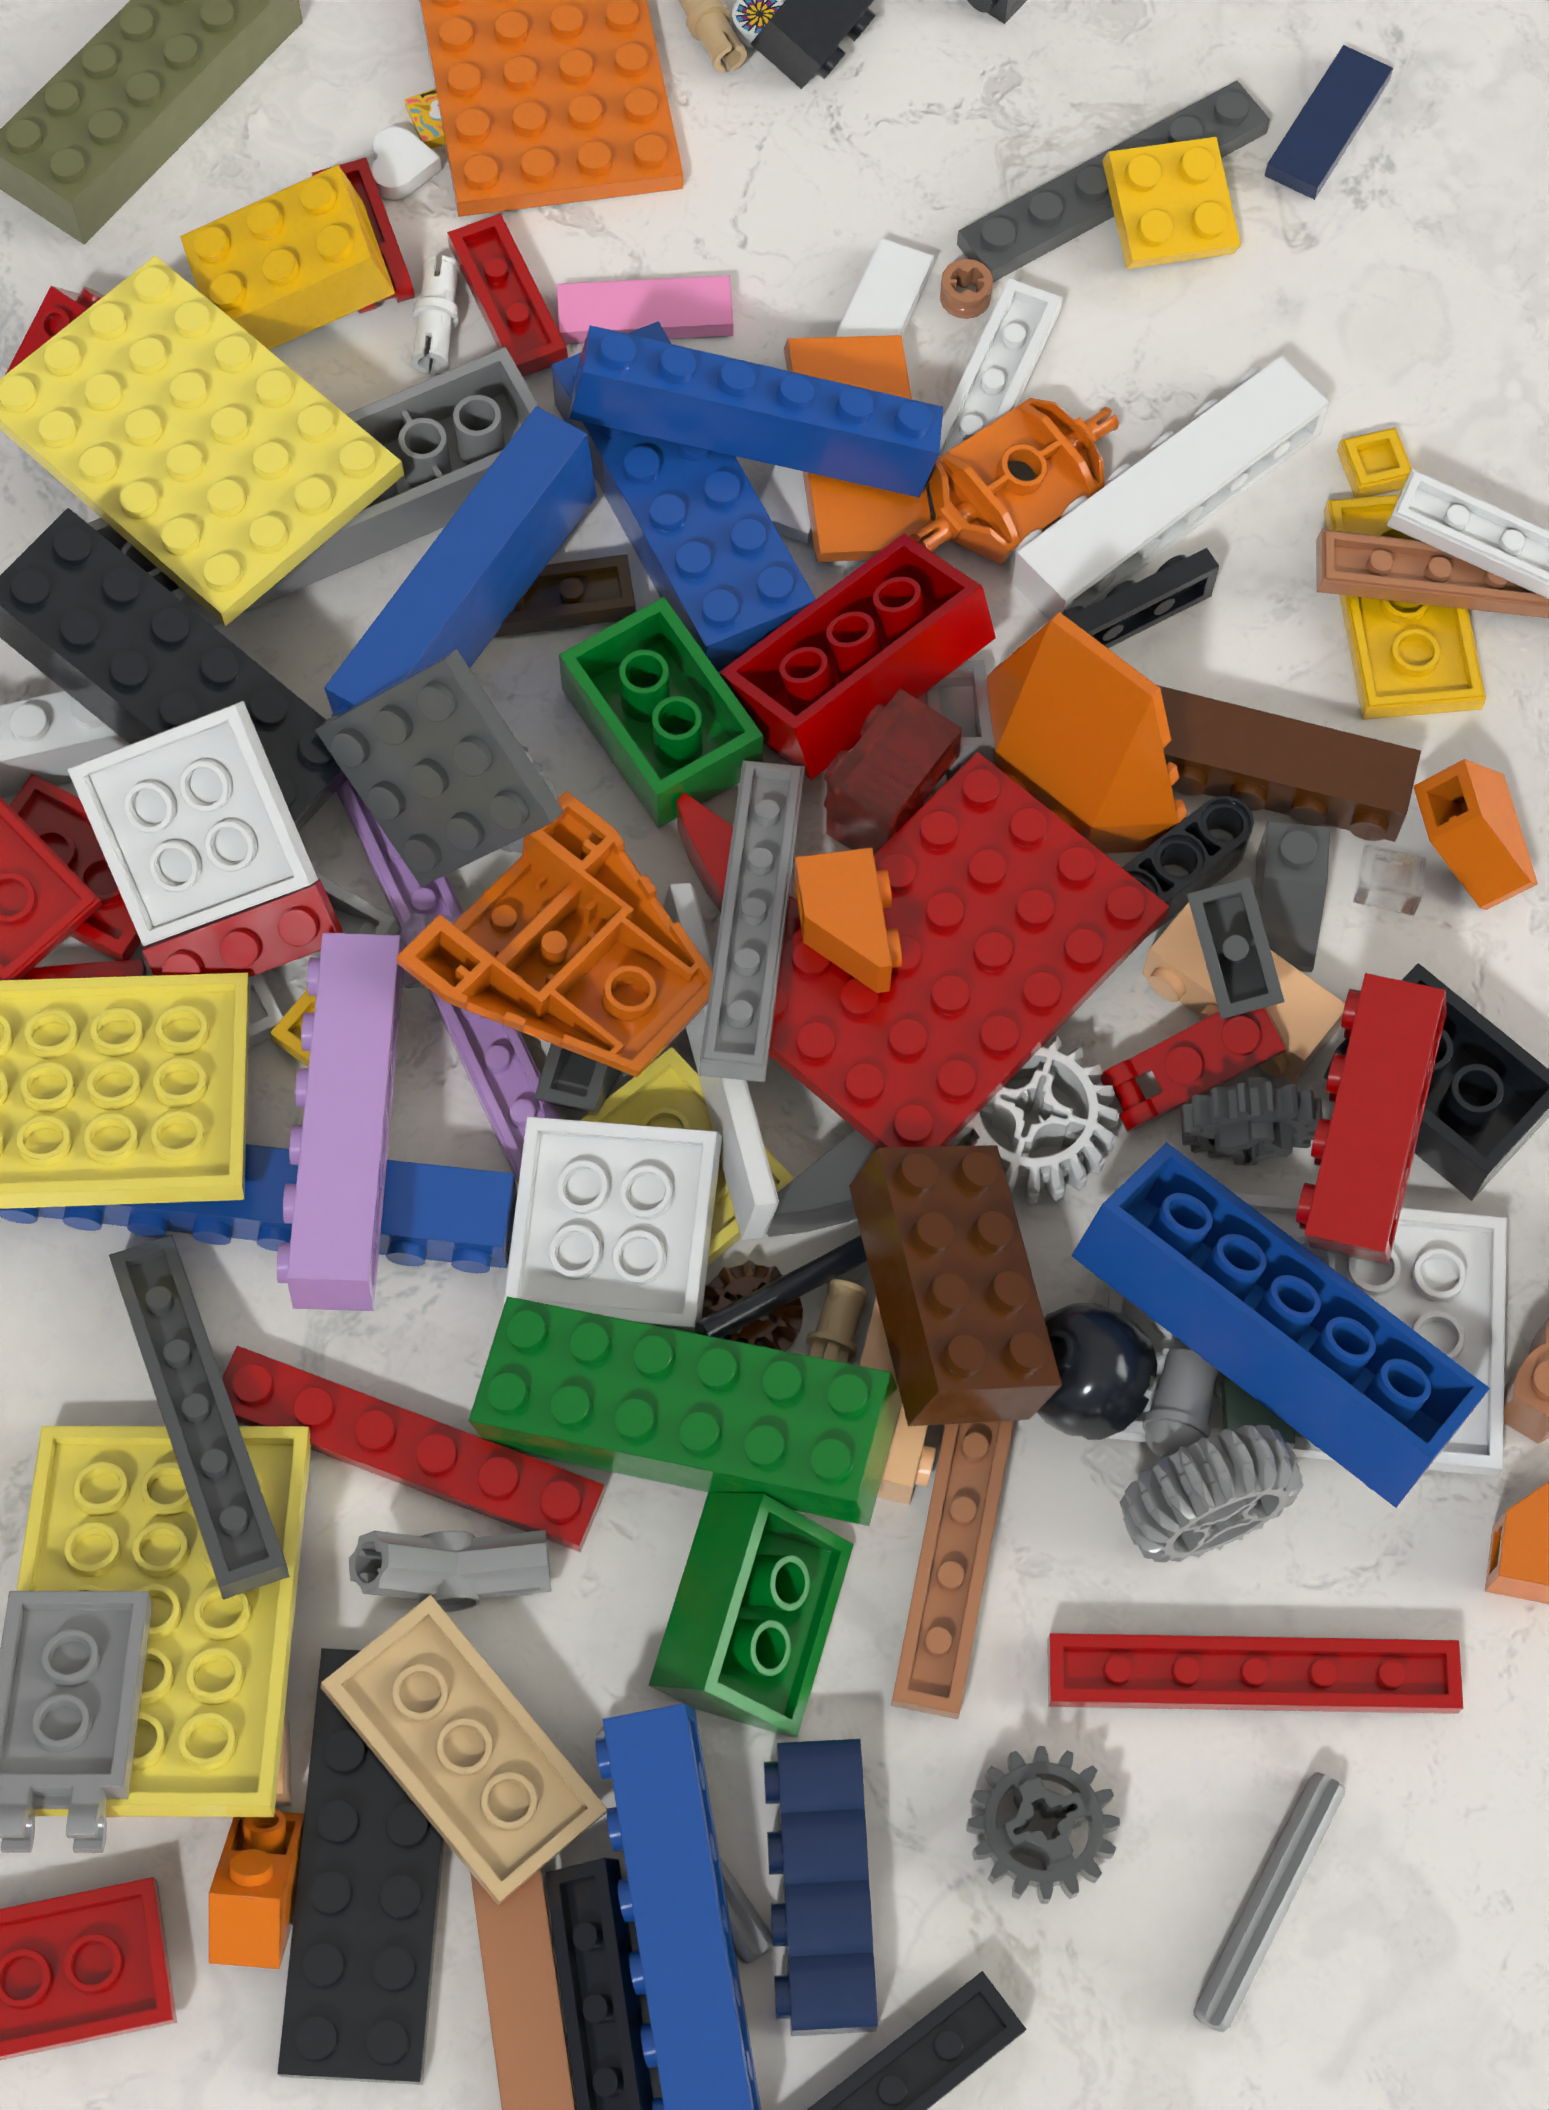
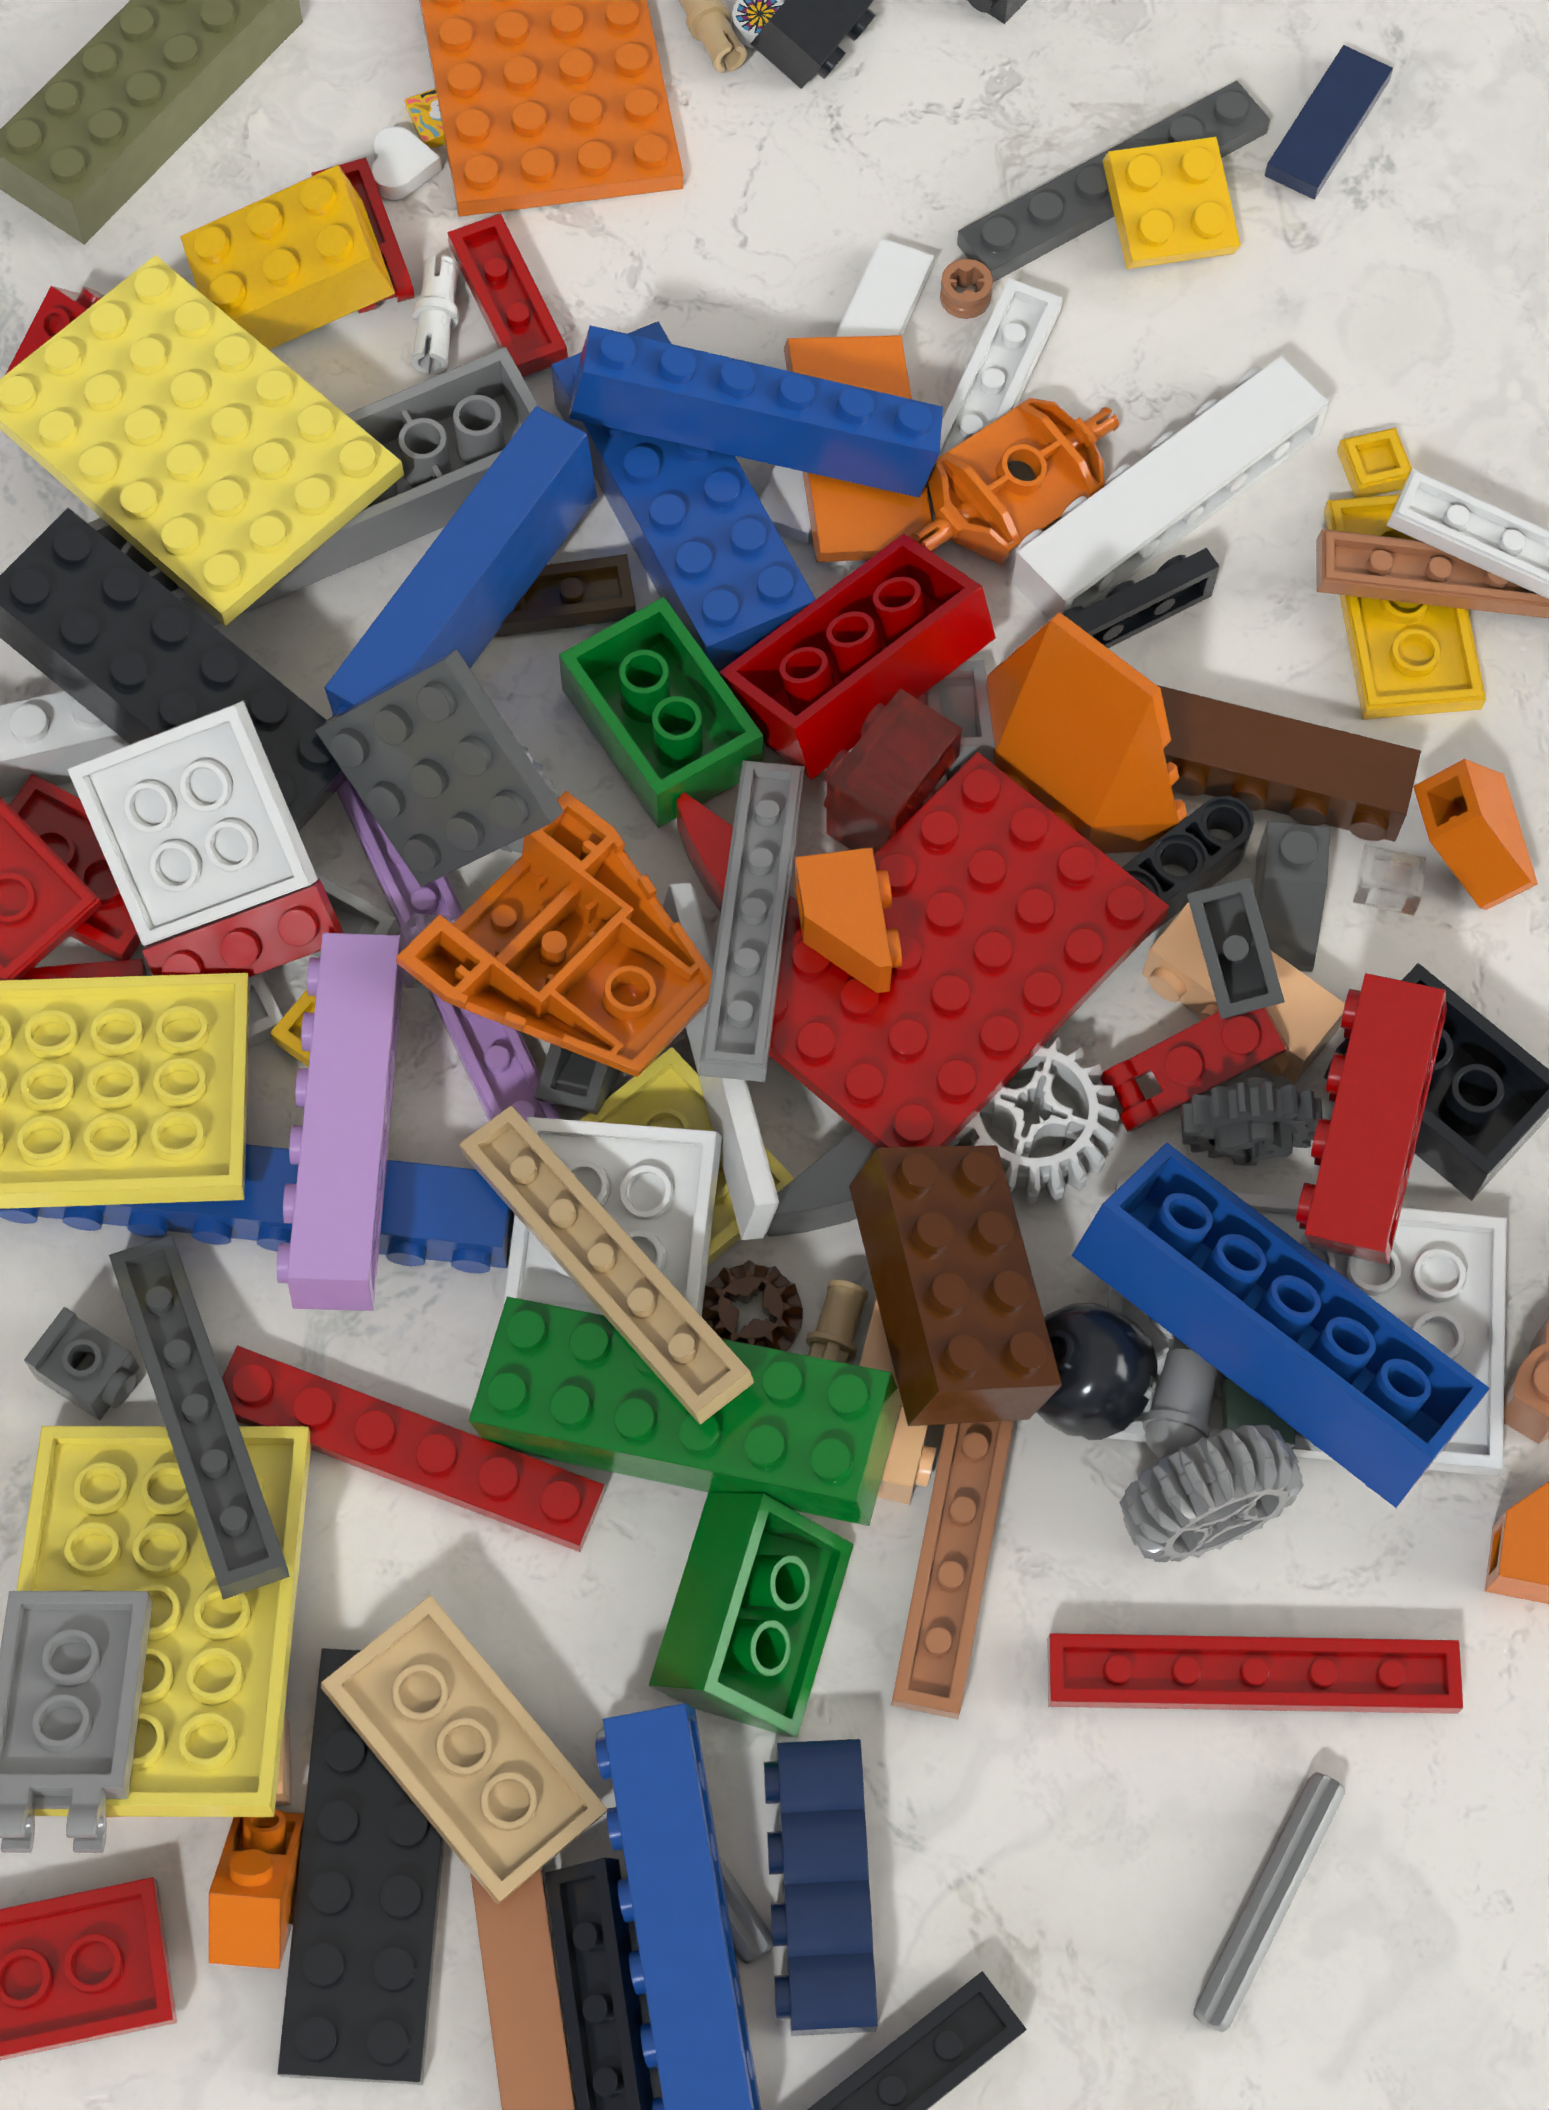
(63, 1348): none -> dark grey brick
(451, 1566): light grey piece -> none
(607, 1265): none -> tan plate
(681, 305): bright pink tile -> none
(783, 1290): black bar -> none
(1031, 1795): dark grey gear -> none

